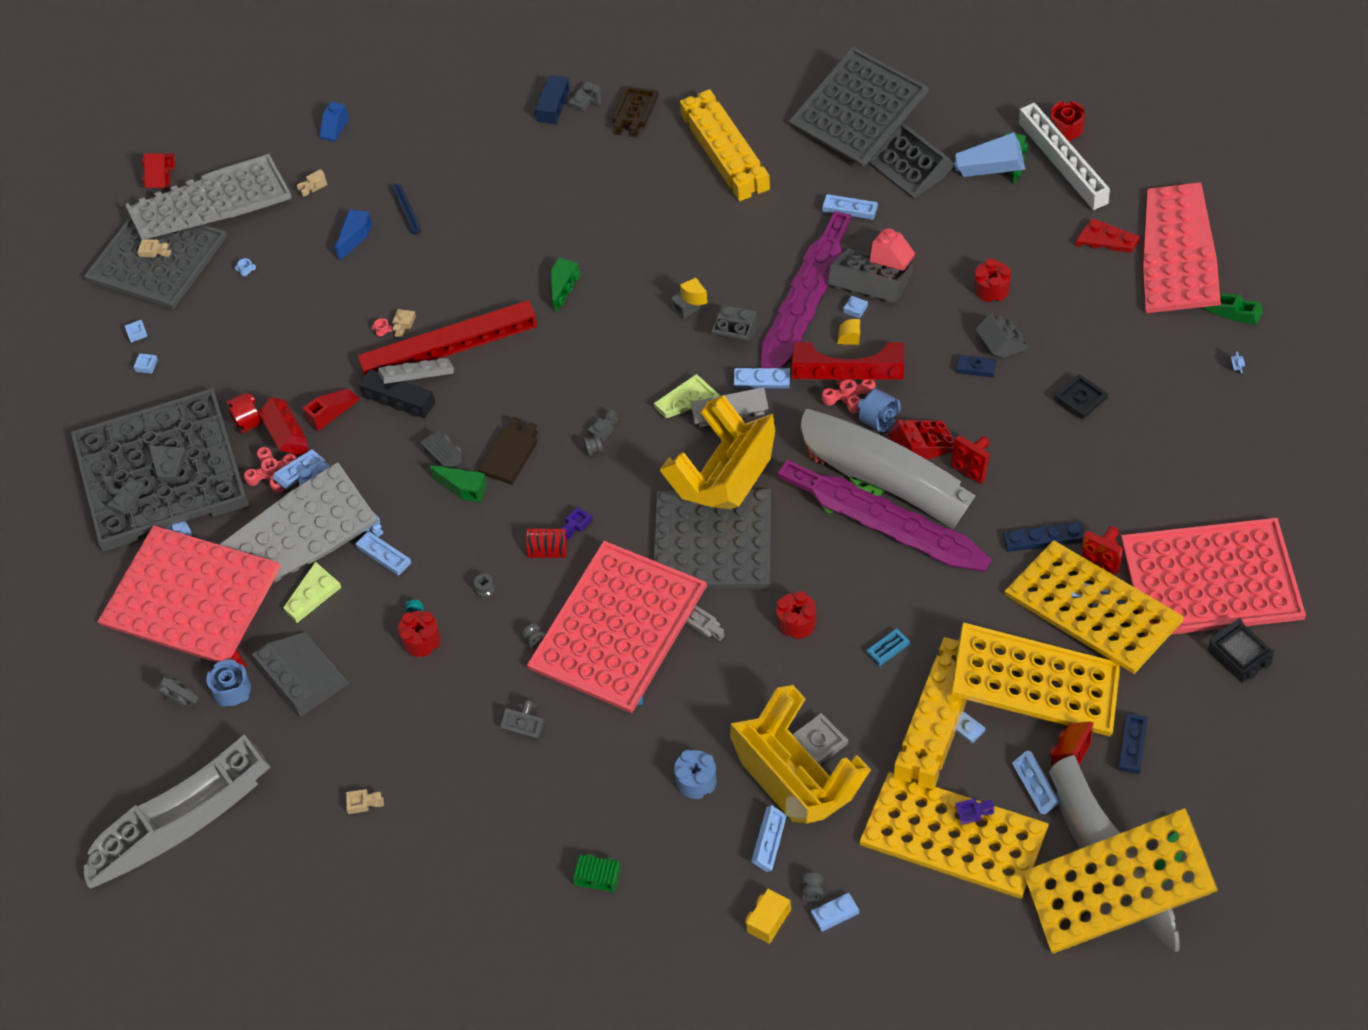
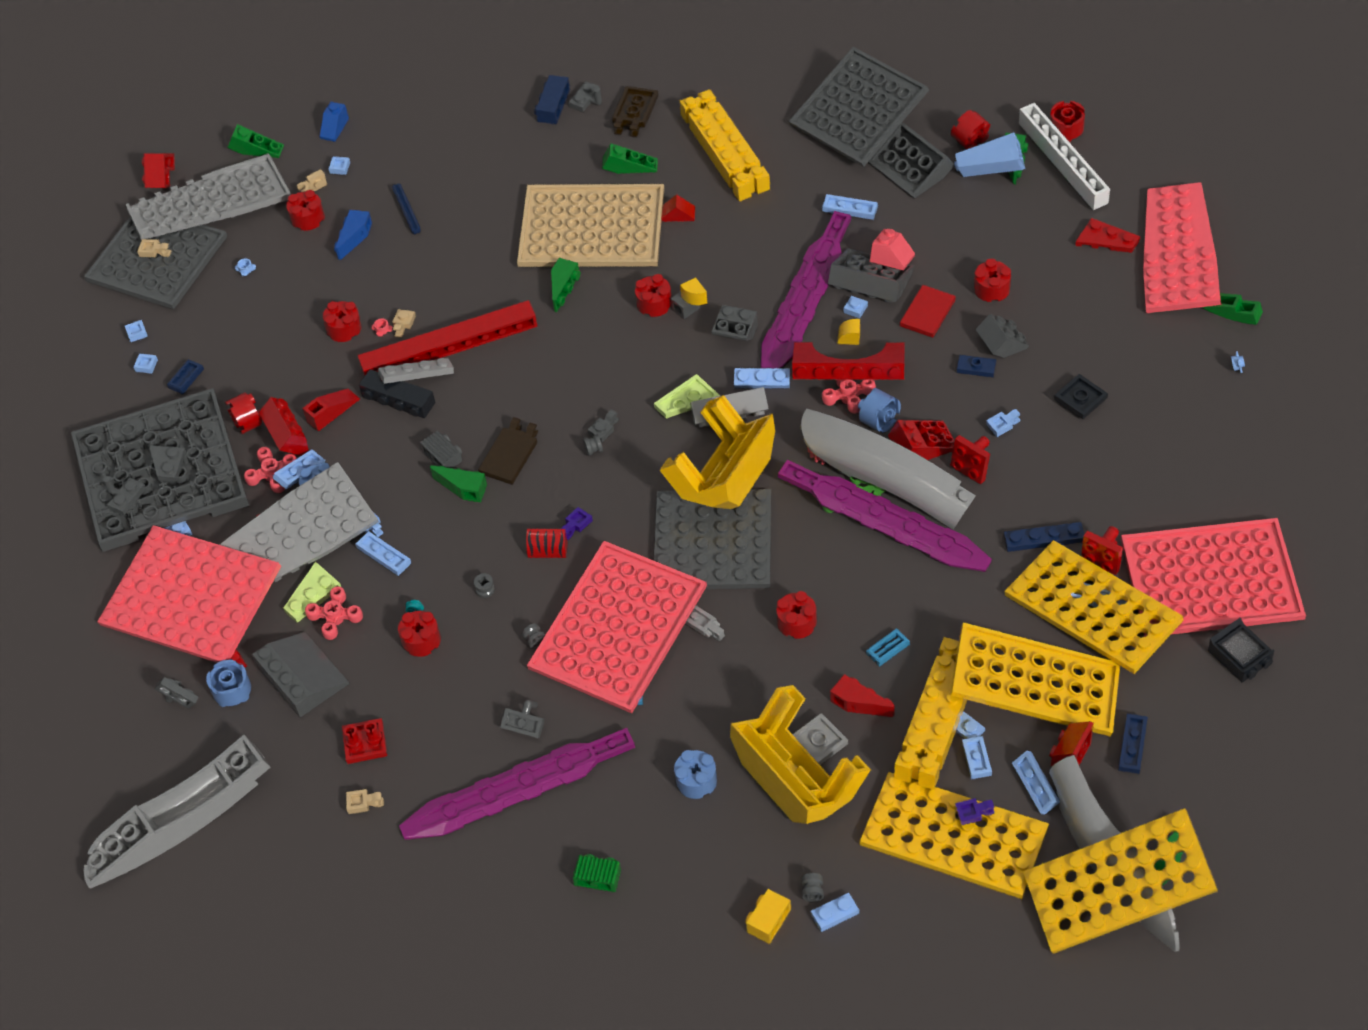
(185, 376): none -> dark blue plate
(252, 143): none -> green slope
(305, 210): none -> red brick
(333, 613): none -> coral gear
(339, 165): none -> light blue plate
(341, 320): none -> red brick
(364, 741): none -> red plate
(513, 786): none -> magenta plate
(591, 225): none -> tan plate
(623, 160): none -> green slope
(653, 295): none -> red brick
(678, 210): none -> red slope
(769, 838): light blue plate -> none
(857, 698): none -> red slope
(927, 311): none -> red tile
(971, 129): none -> red brick
(976, 757): none -> light blue plate
(1002, 423): none -> light blue plate

